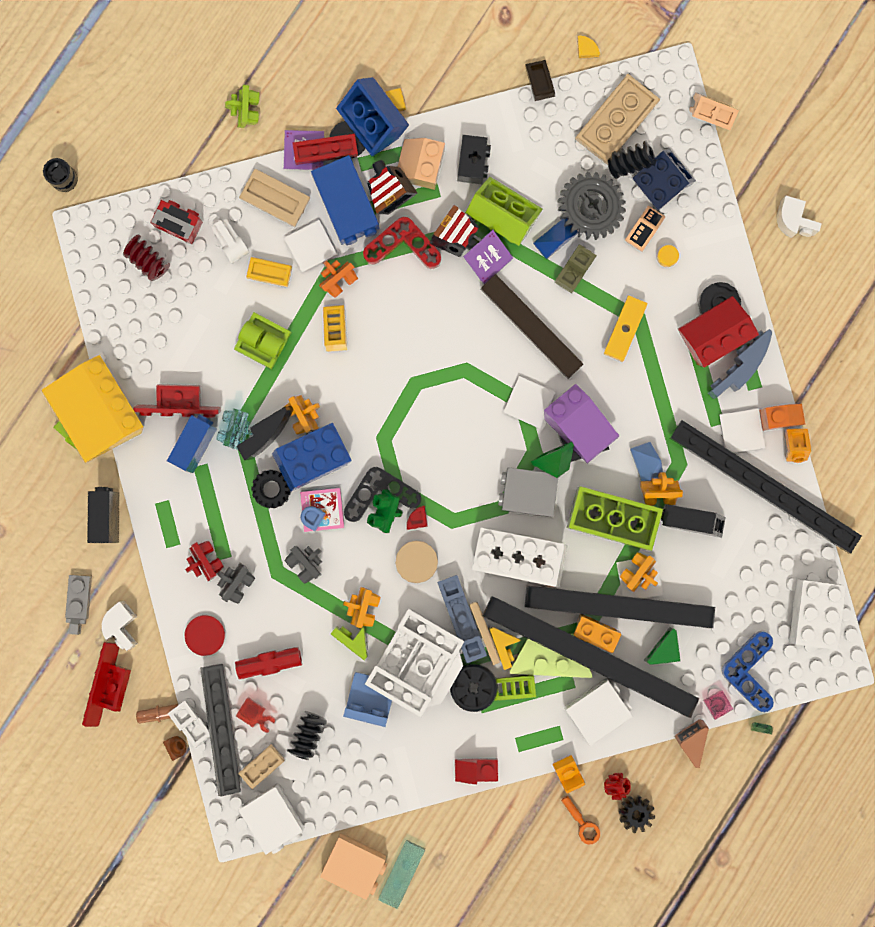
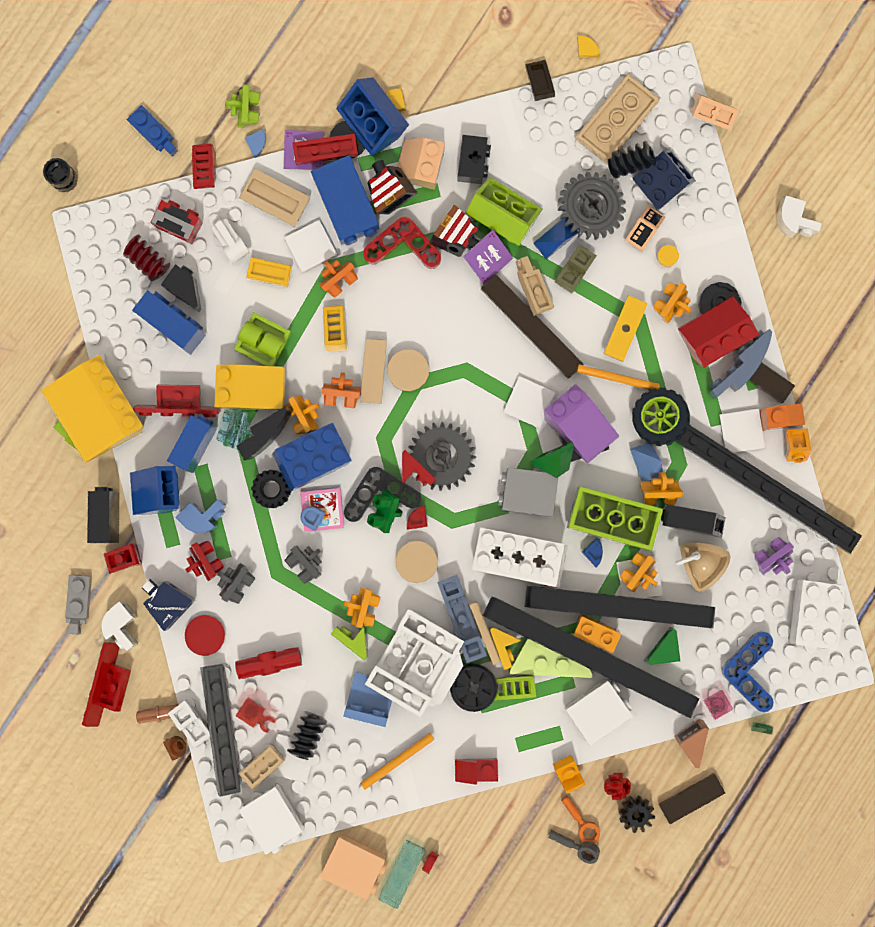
(122, 558): none -> red slope
(152, 130): none -> blue hinge
(154, 490): none -> blue brick
(166, 603): none -> dark blue torso
(170, 321): none -> blue brick
(183, 286): none -> black slope
(198, 521): none -> medium blue brick
(202, 153): none -> red slope
(249, 387): none -> yellow slope
(256, 142): none -> medium blue tile
(350, 393): none -> orange hips
(373, 371): none -> tan tile
(397, 761): none -> light orange bar
(408, 370): none -> tan tile
(411, 465): none -> red slope
(430, 861): none -> red tile
(458, 441): none -> dark grey gear
(534, 287): none -> tan hinge
(589, 846): none -> dark grey piece
(594, 552): none -> blue tile
(617, 377): none -> light orange bar
(653, 398): none -> black wheel
(676, 305): none -> light orange hips
(691, 798): none -> dark brown tile
(704, 563): none -> tan hat
(772, 383): none -> dark brown tile
(782, 551): none -> medium lavender hips

